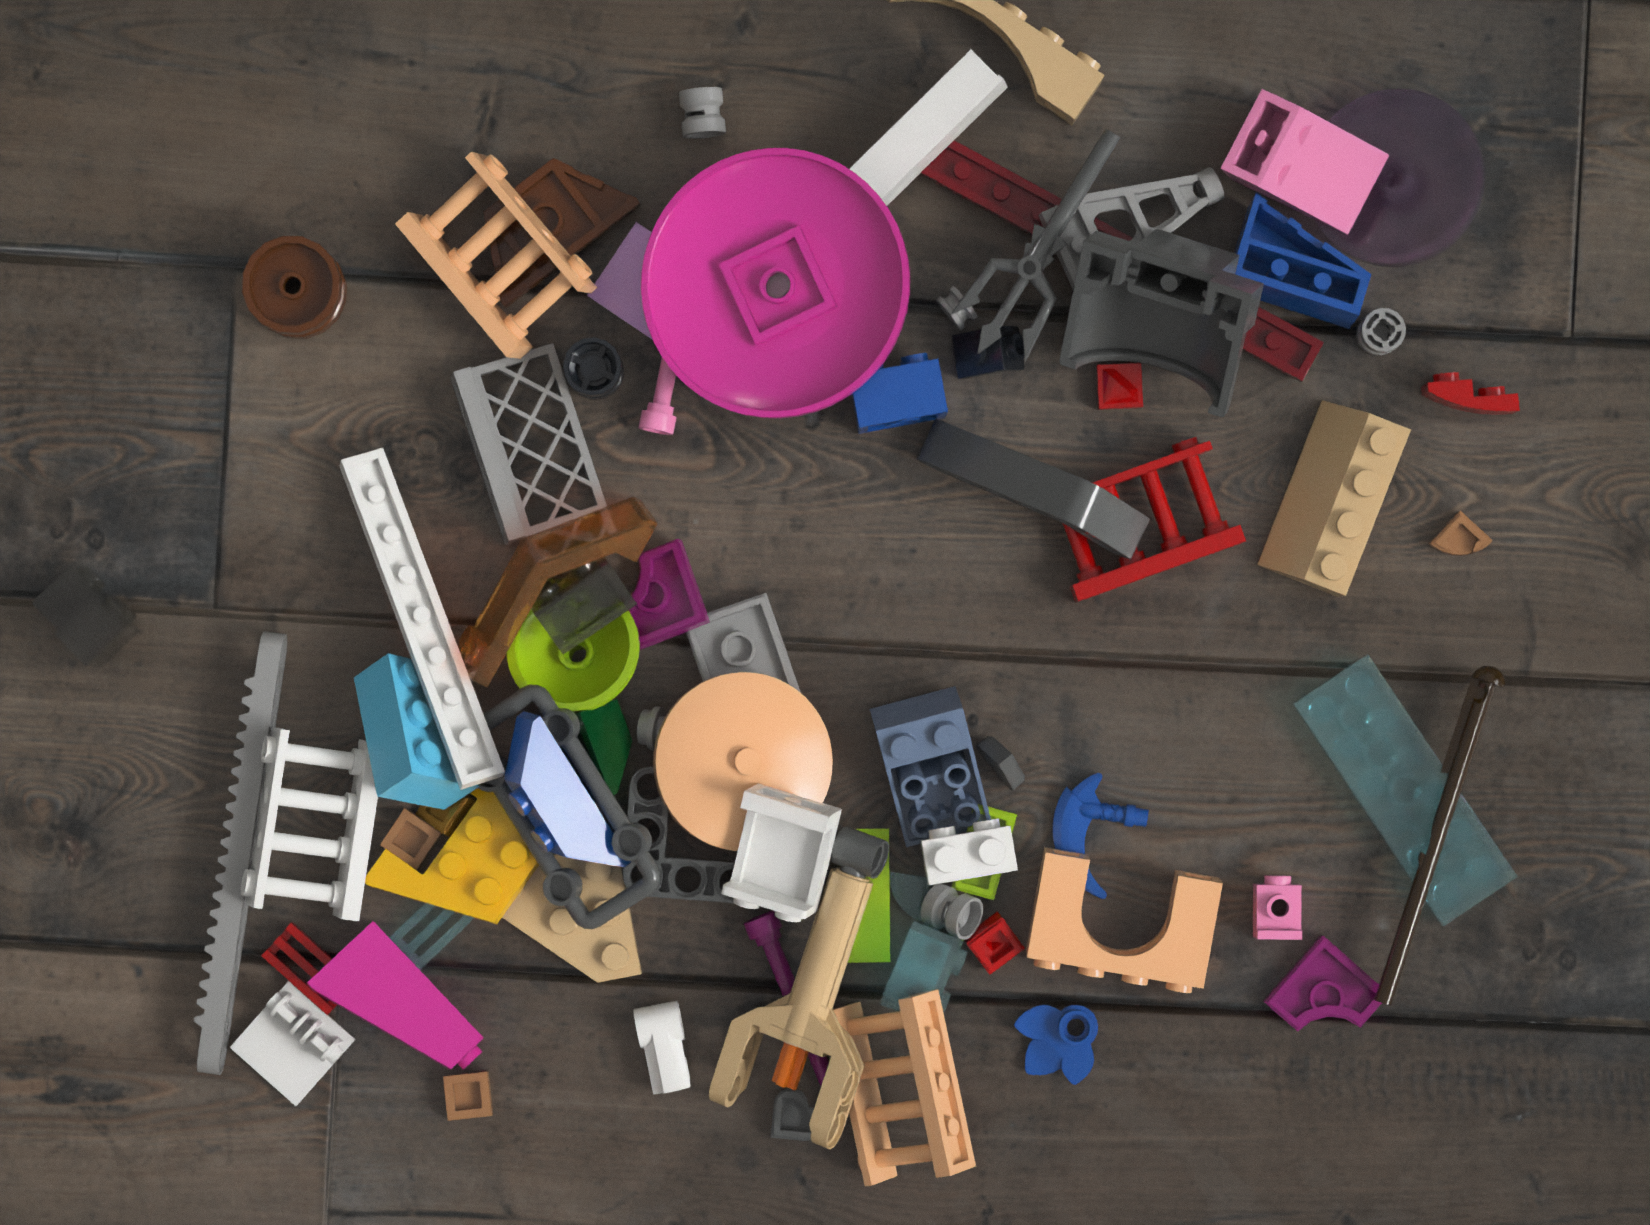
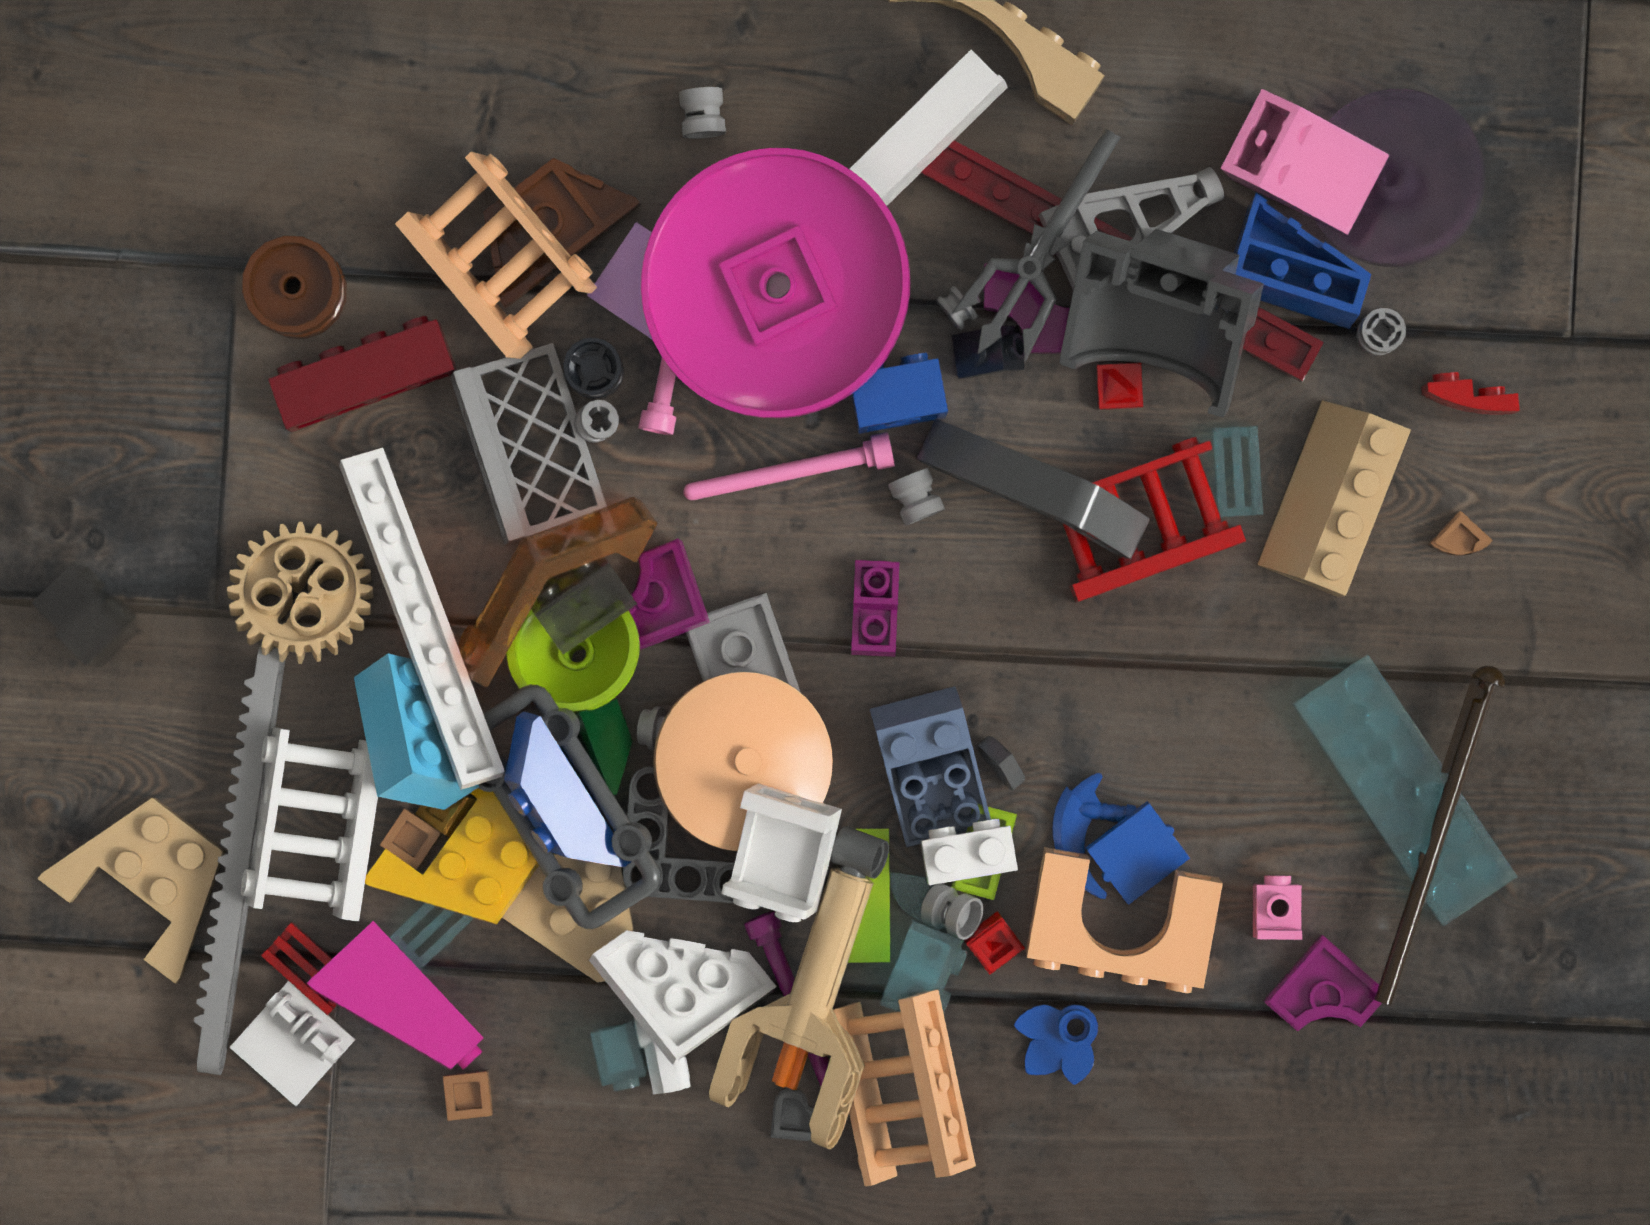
(158, 861): none -> tan wing
(264, 575): none -> tan gear
(362, 375): none -> dark red brick
(583, 421): none -> light grey bush
(619, 1055): none -> clear light blue brick
(680, 987): none -> white plate
(873, 453): none -> bright pink piece
(875, 608): none -> magenta slope
(916, 496): none -> light grey wheel
(1025, 310): none -> magenta tile
(1137, 852): none -> blue piece
(1235, 434): none -> clear light blue tile

